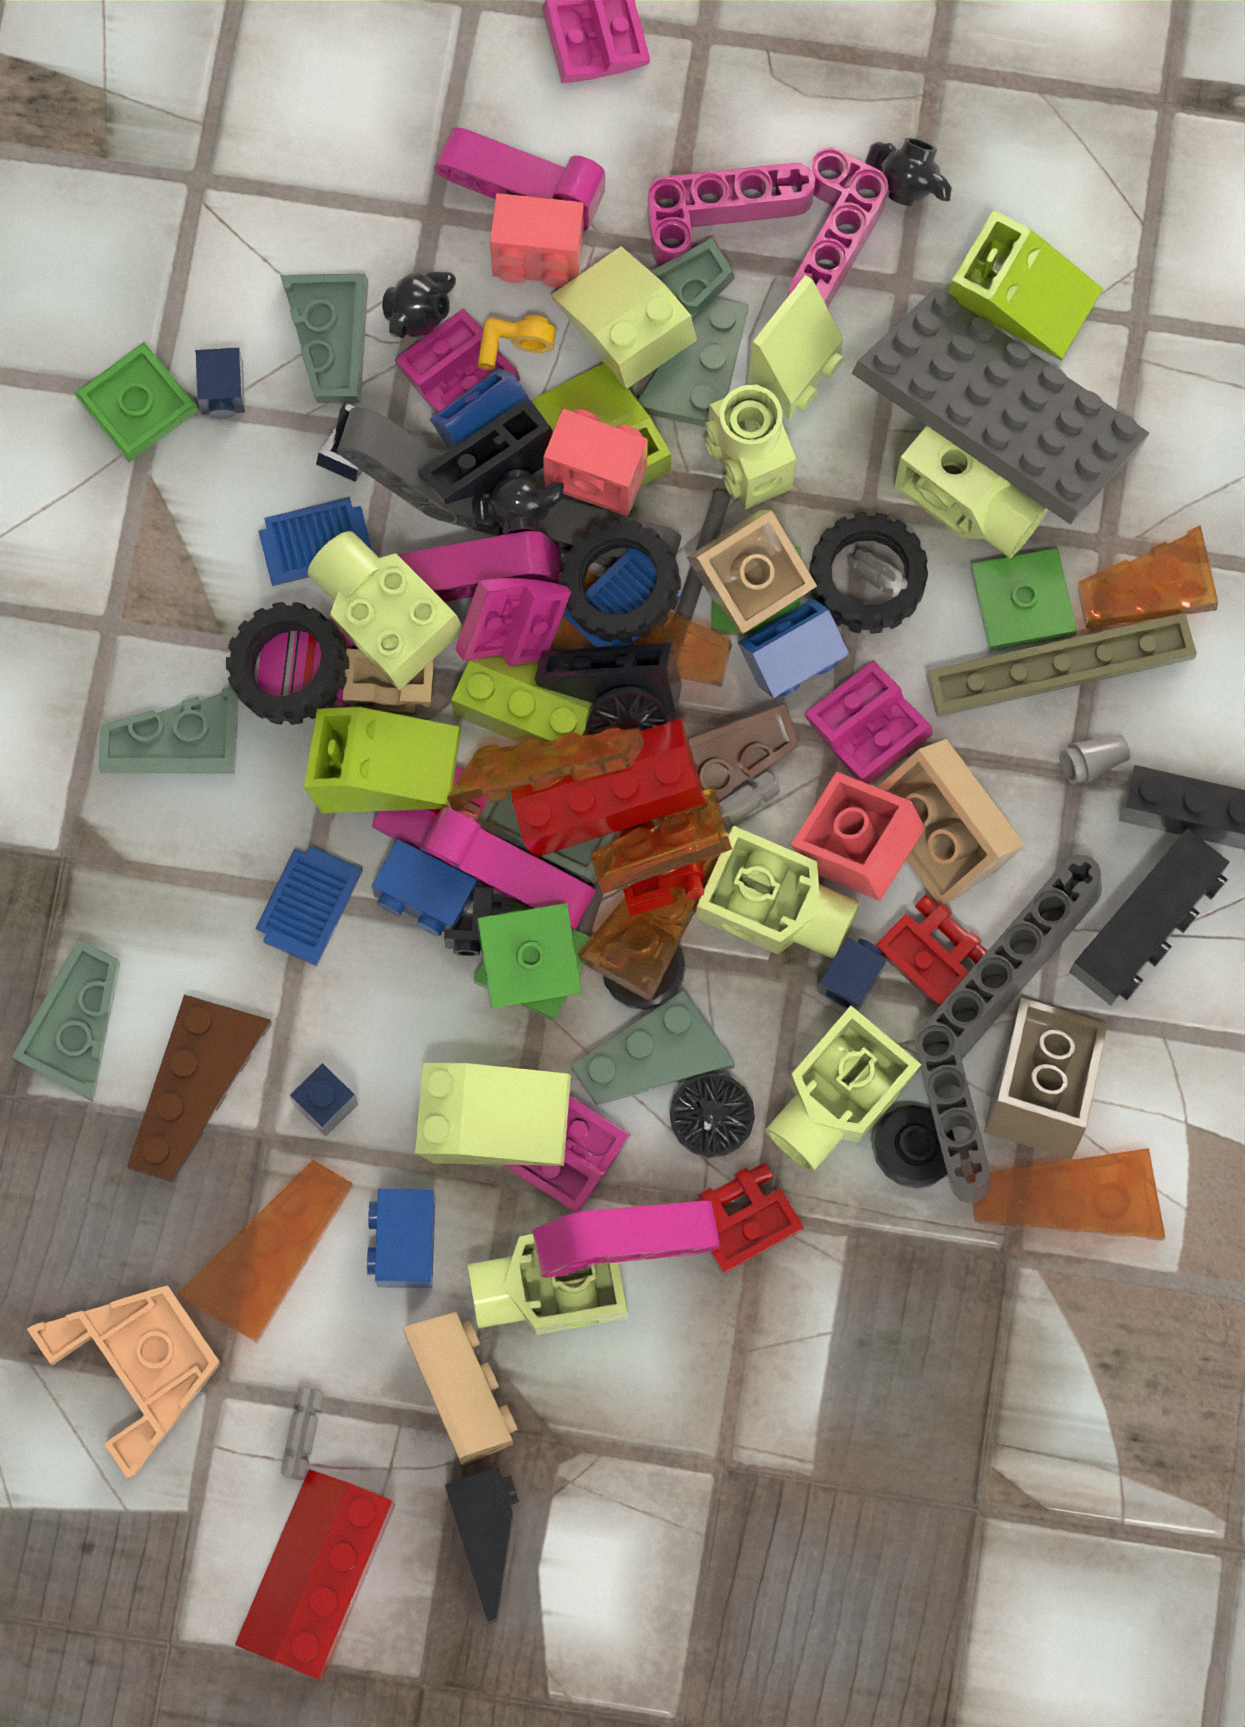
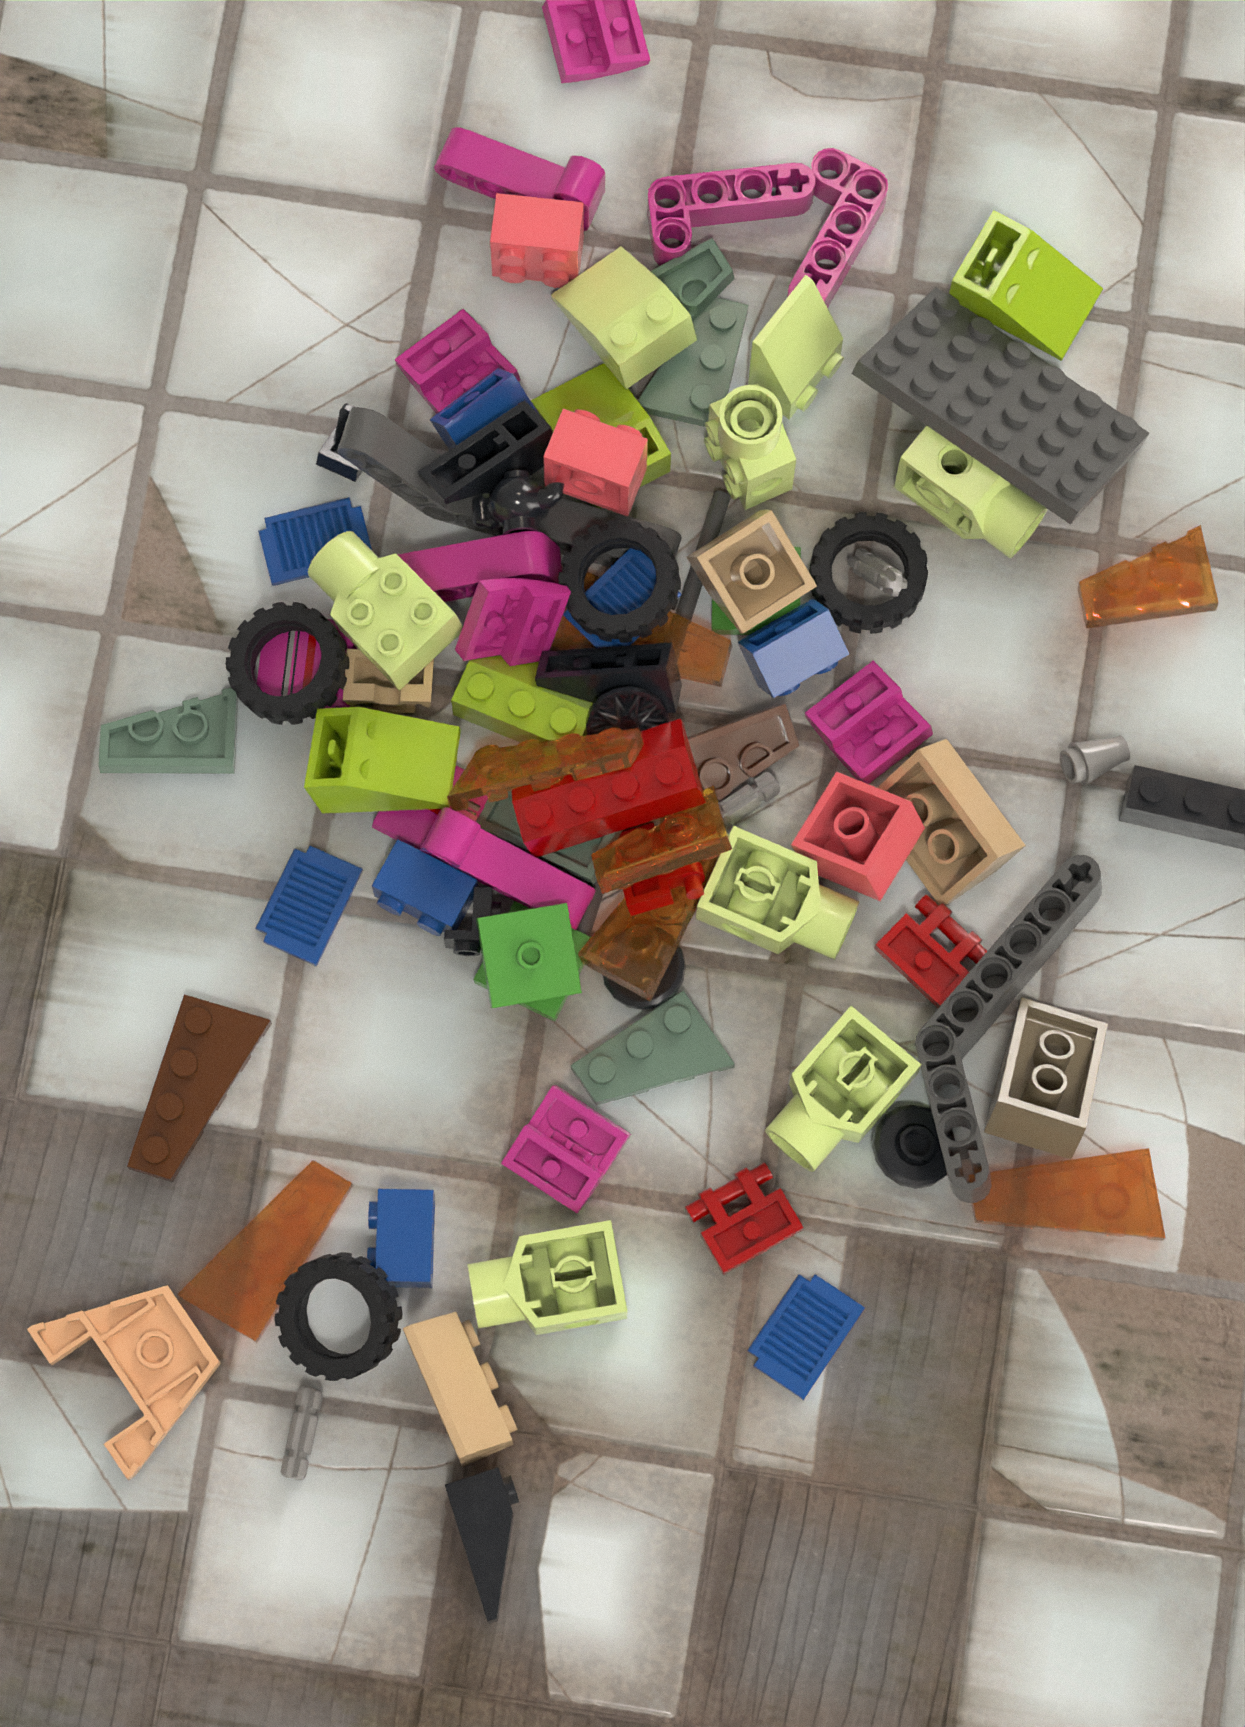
(72, 1022): sand green wing -> none
(136, 402): bright green plate -> none
(220, 382): dark blue brick -> none
(294, 1321): none -> black tyre
(315, 1574): red slope -> none
(324, 1099): dark blue brick -> none
(331, 331): sand green wing -> none
(418, 303): black piece -> none
(492, 1115): yellowish green slope -> none
(530, 334): yellow plate -> none
(625, 1236): dark pink beam -> none
(712, 1115): black wheel -> none
(804, 1333): none -> blue window
(852, 973): dark blue brick -> none
(909, 171): black piece -> none
(1023, 599): bright green plate -> none
(1061, 664): olive plate -> none
(1149, 918): black brick -> none

